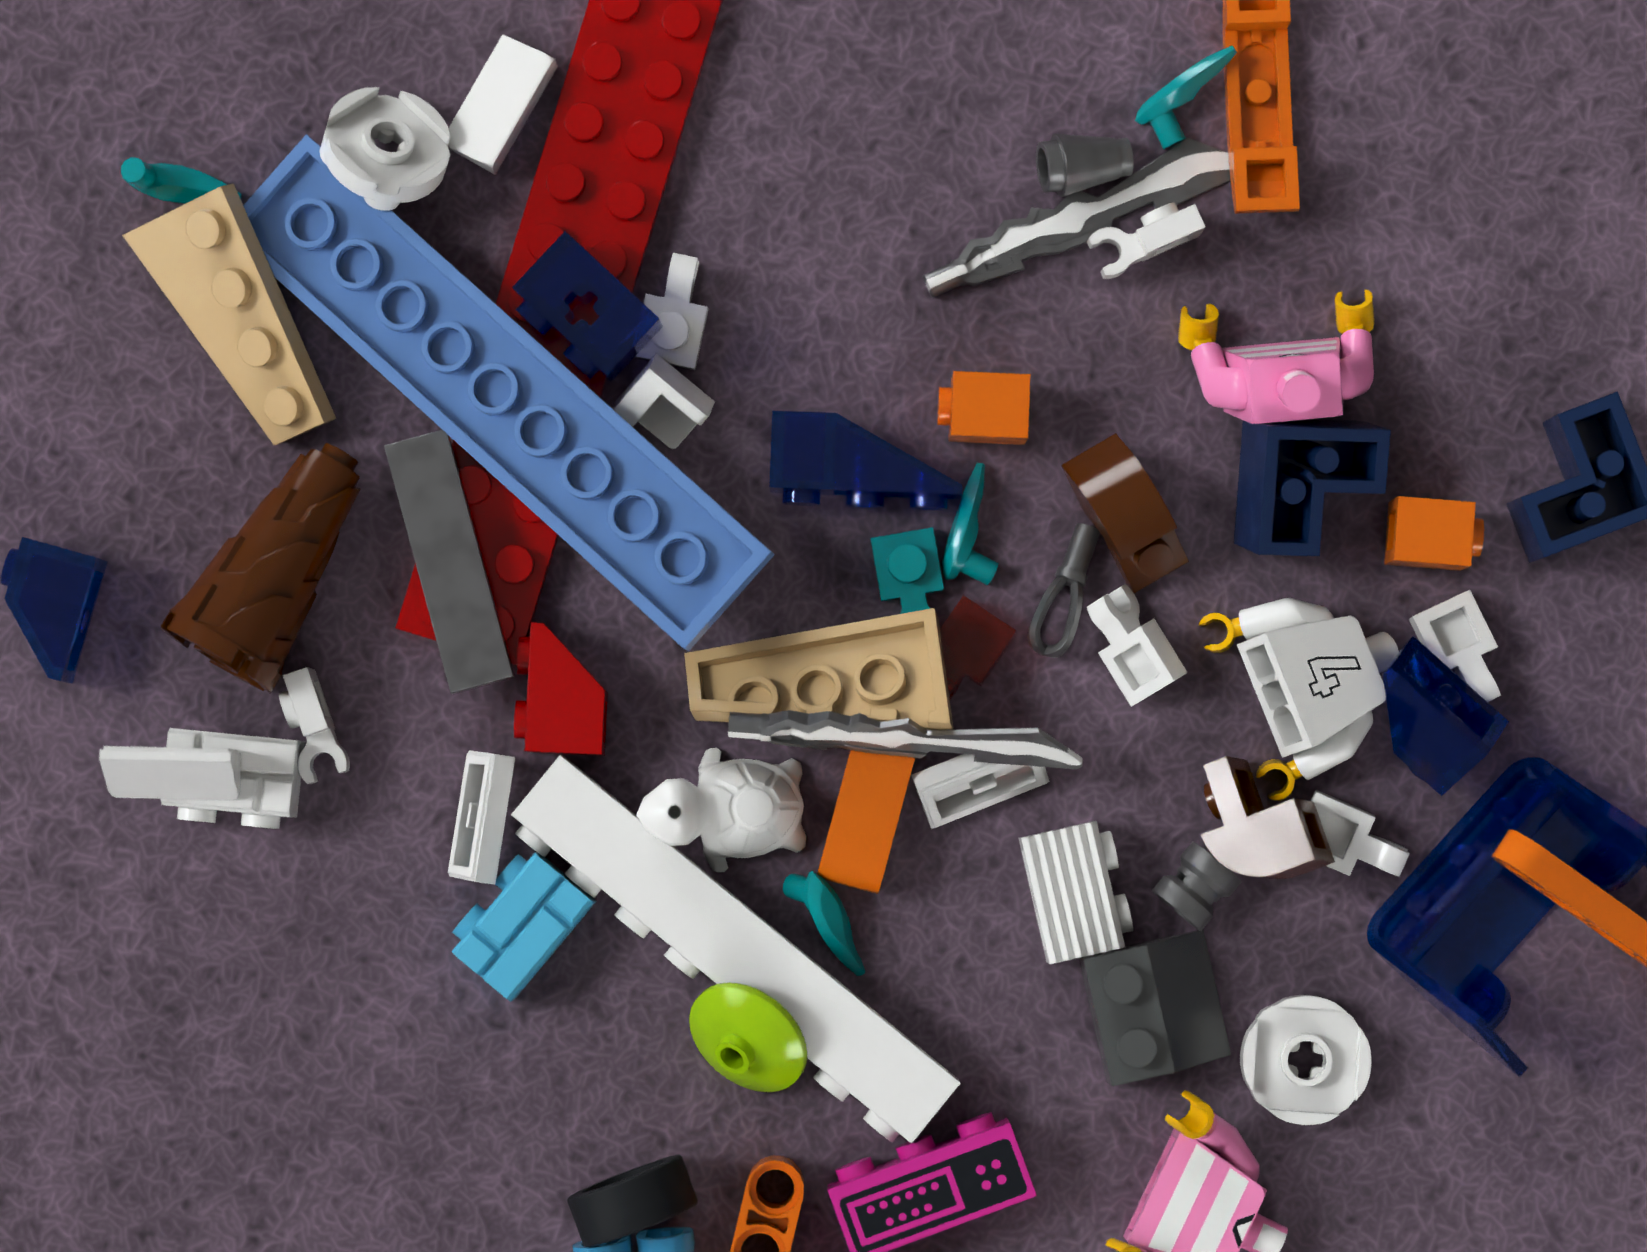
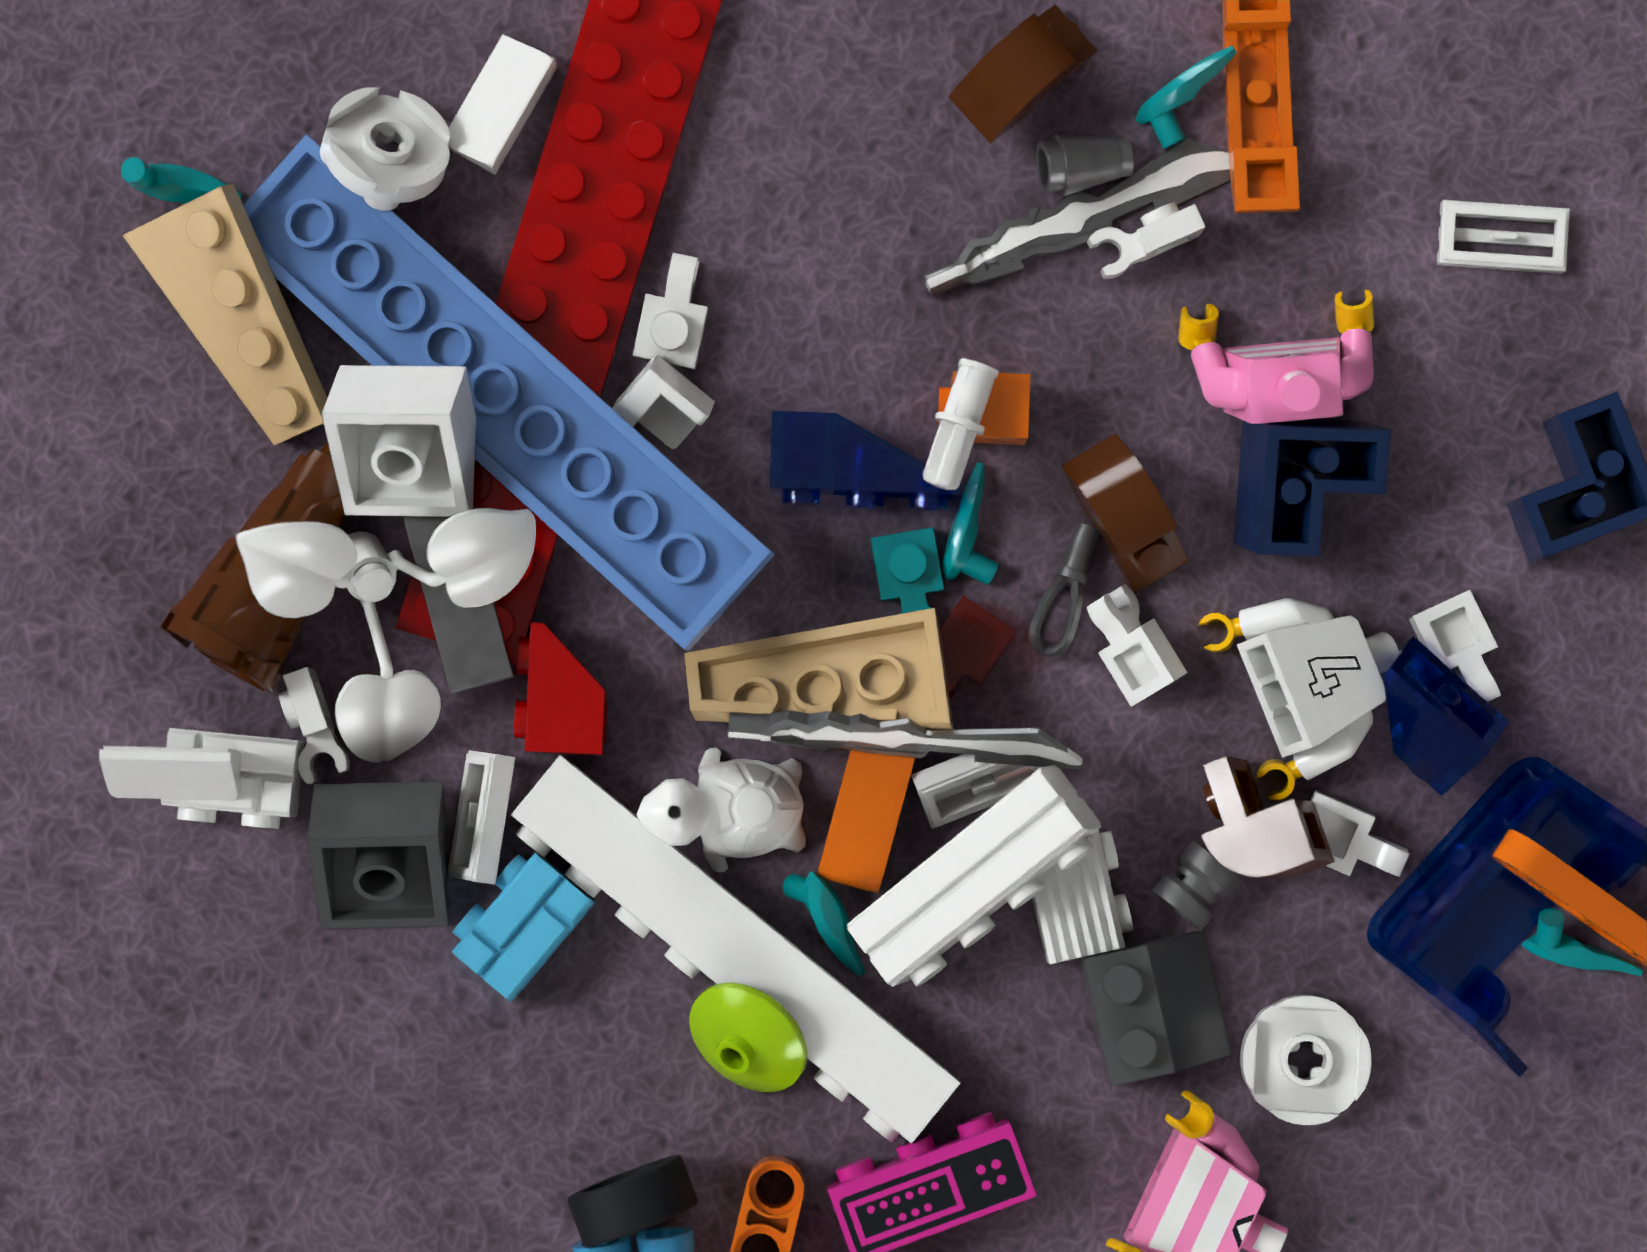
(53, 601): clear blue slope -> none
(301, 563): none -> white plant
(379, 854): none -> dark grey slope
(402, 439): none -> white slope
(571, 273): clear blue brick -> none
(959, 424): none -> white axle
(975, 876): none -> white brick
(1021, 72): none -> reddish brown brick
(1432, 533): orange brick -> none
(1448, 234): none -> white tile
(1560, 948): none -> teal bar

